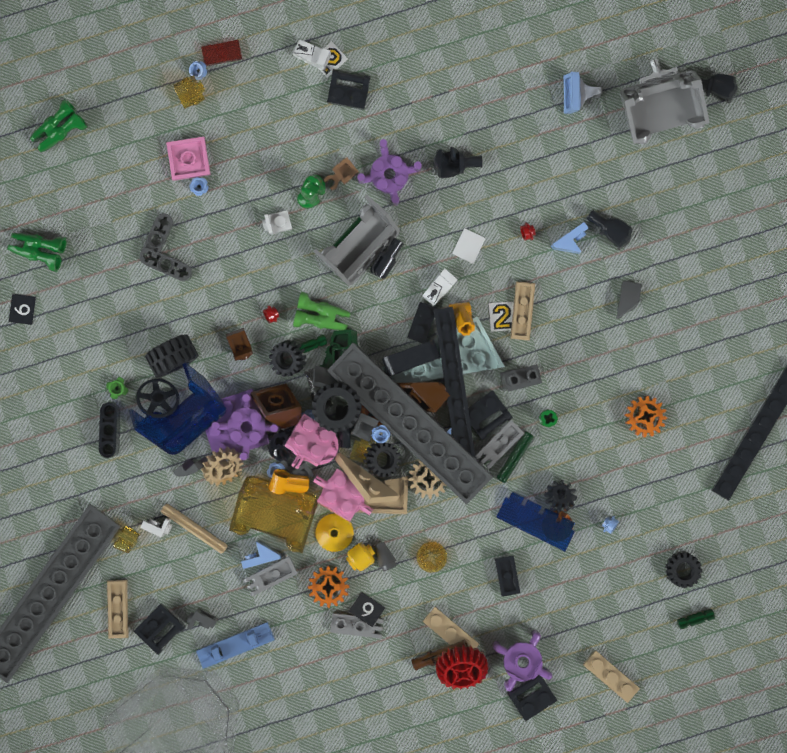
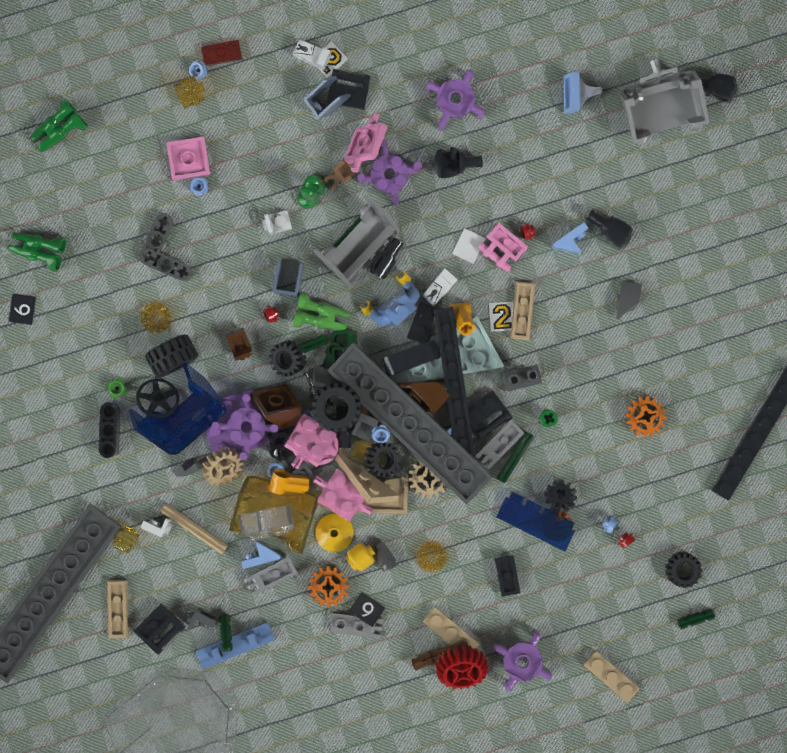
(150, 325): none -> clear yellow gear
(225, 633): none -> dark green axle
(266, 522): none -> clear brick
(277, 278): none -> sand blue piece
(312, 98): none -> sand blue piece
(365, 143): none -> bright pink plate
(397, 307): none -> medium blue torso
(453, 110): none -> medium lavender plate
(506, 243): none -> bright pink plate
(534, 702): black plate -> none
(626, 540): none -> red plate

